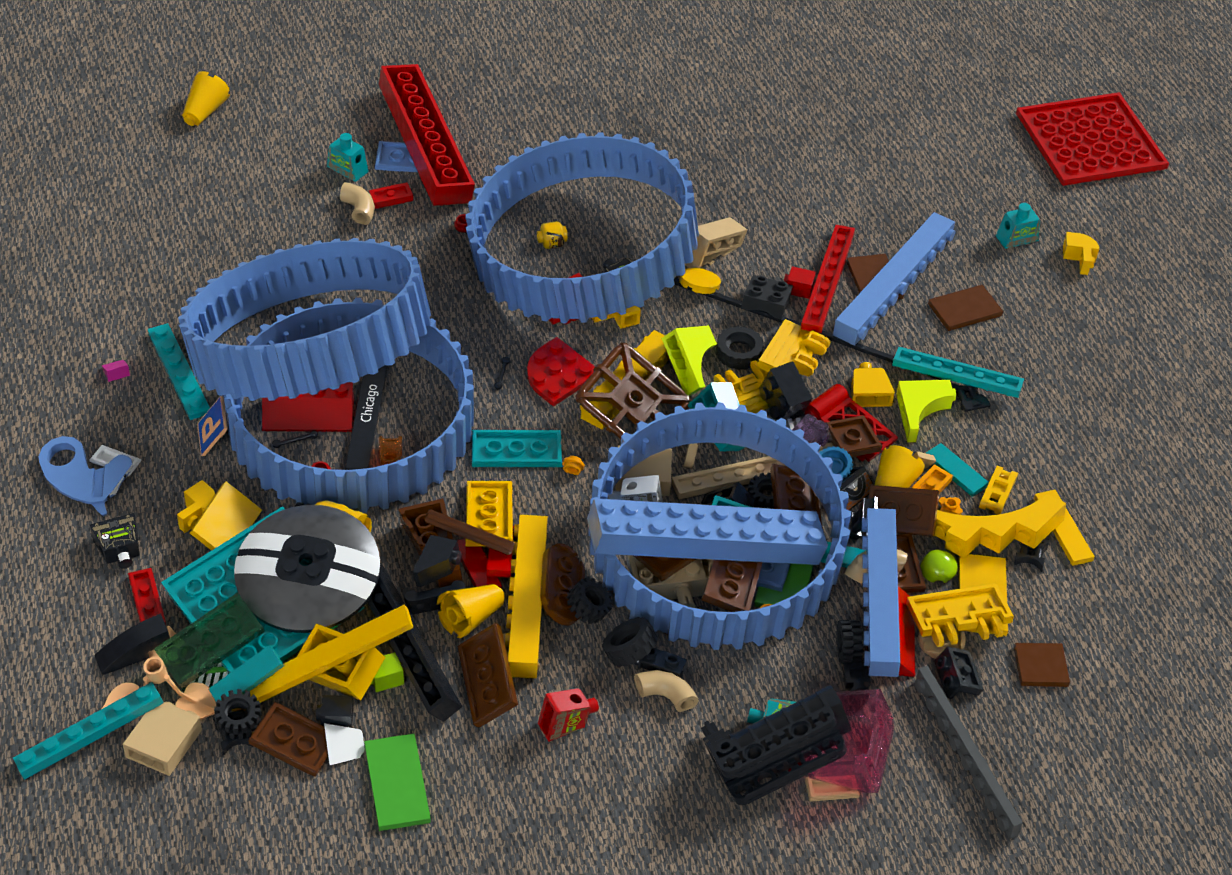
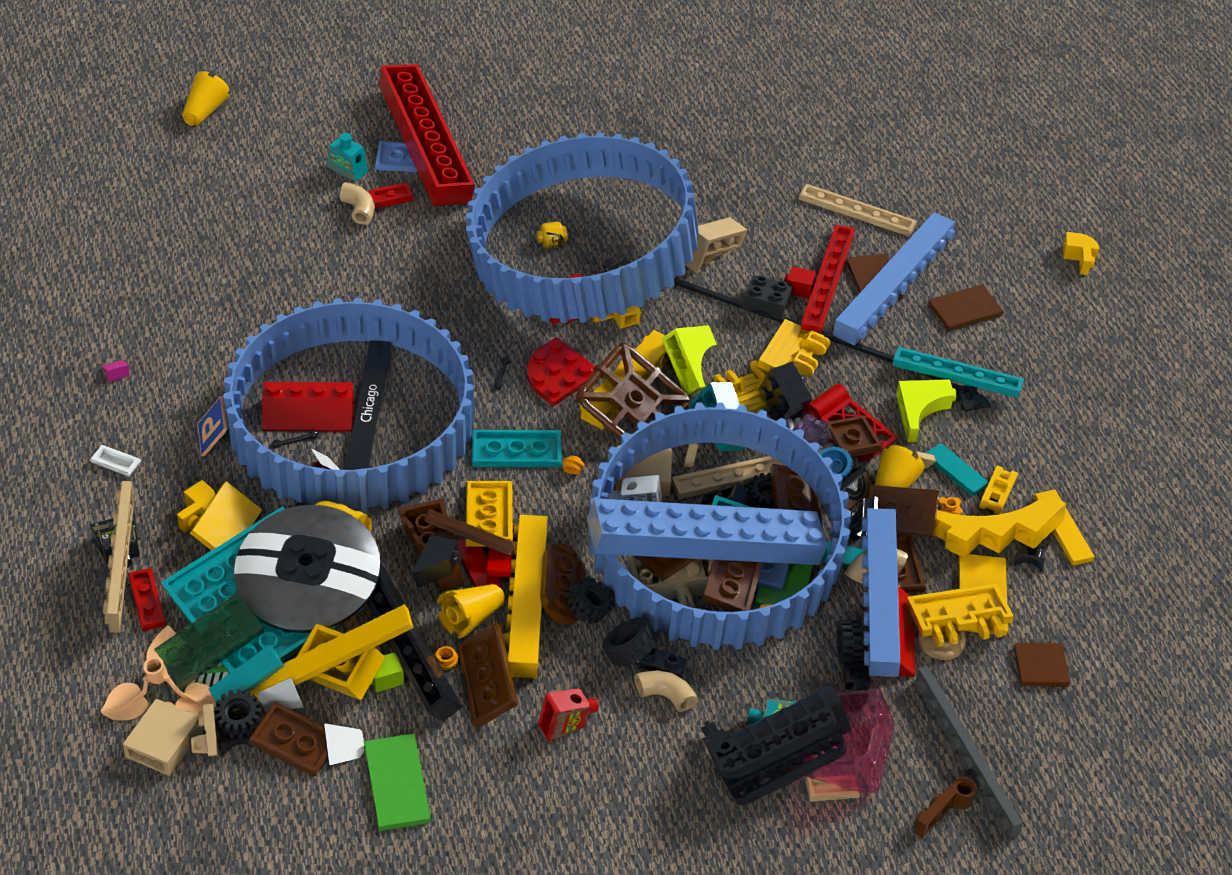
(79, 481): medium blue animal -> none
(87, 730): teal plate -> none
(119, 559): none -> tan plate
(132, 645): black slope -> none
(179, 371): teal plate -> none
(207, 742): none -> tan hinge
(282, 693): none -> white sticker
(313, 361): medium blue piece -> none
(324, 460): none -> white sticker
(336, 710): black brick -> none
(390, 449): clear orange piece -> none
(427, 600): black plate -> none
(446, 652): none -> light orange plate
(460, 223): red plate -> none
(700, 280): yellow tile -> none
(739, 335): black tyre -> none
(857, 210): none -> tan tile
(871, 386): yellow torso -> none
(934, 479): light orange plate -> none
(939, 566): lime hair -> none
(942, 803): none -> reddish brown plate
(958, 672): black bracket -> none
(1019, 227): teal torso -> none
(1091, 138): red plate -> none

